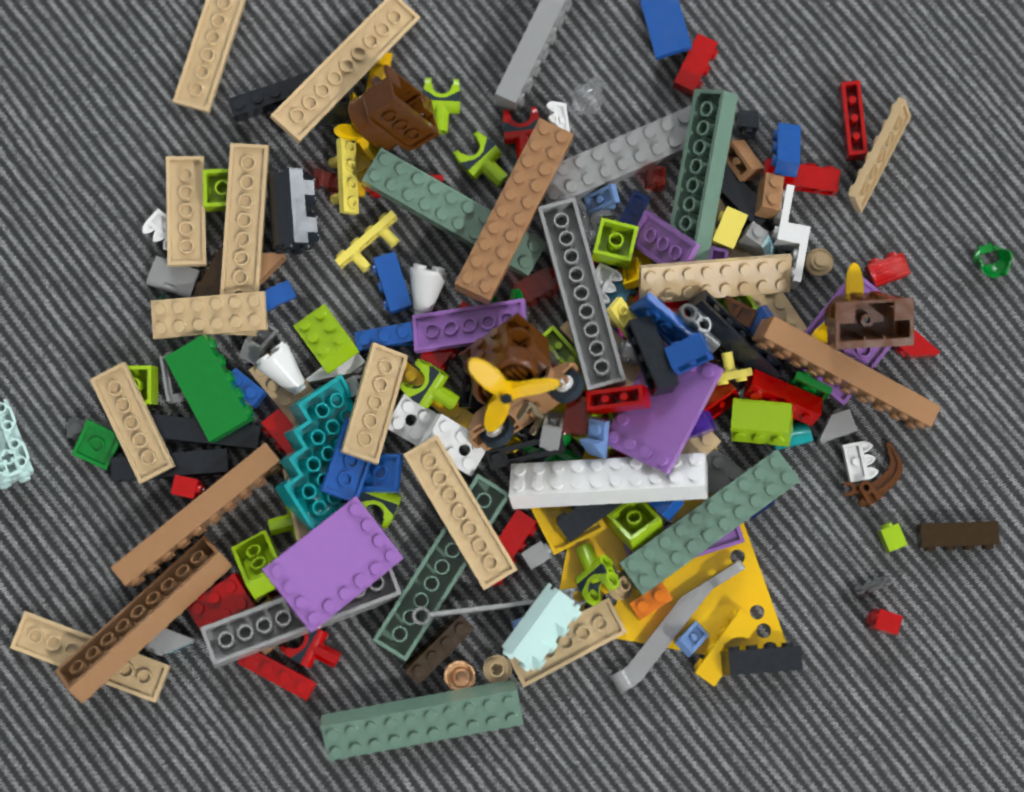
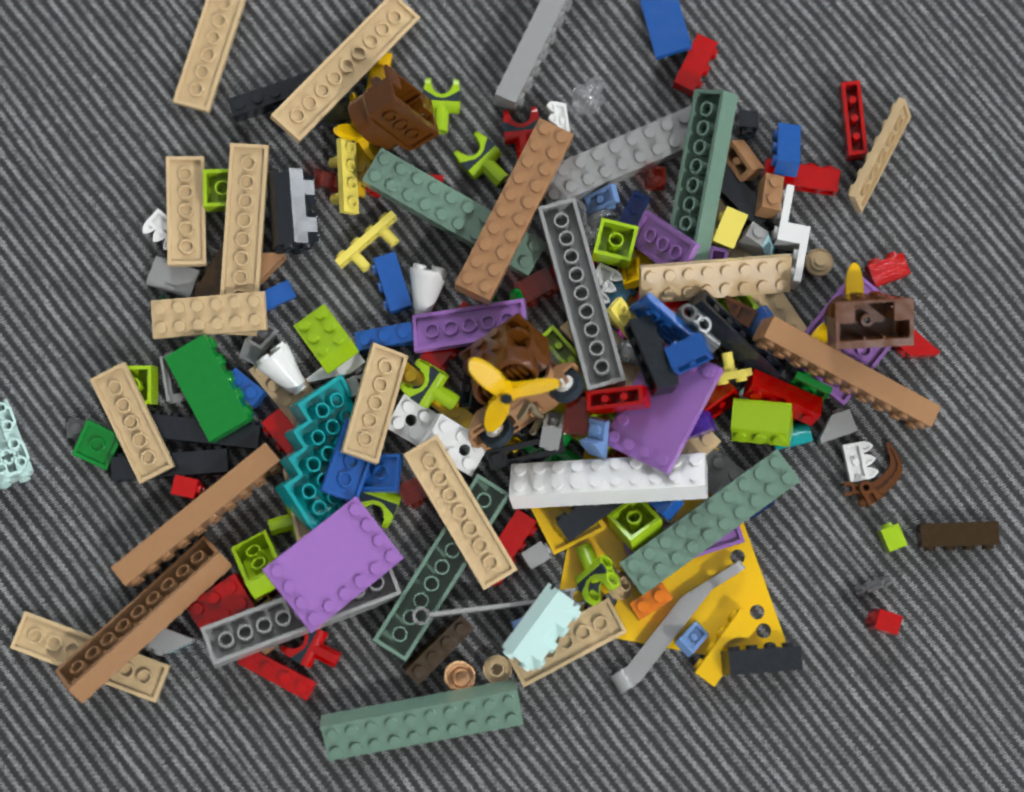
(413, 493): none -> clear red brick
(995, 269): green helmet -> none

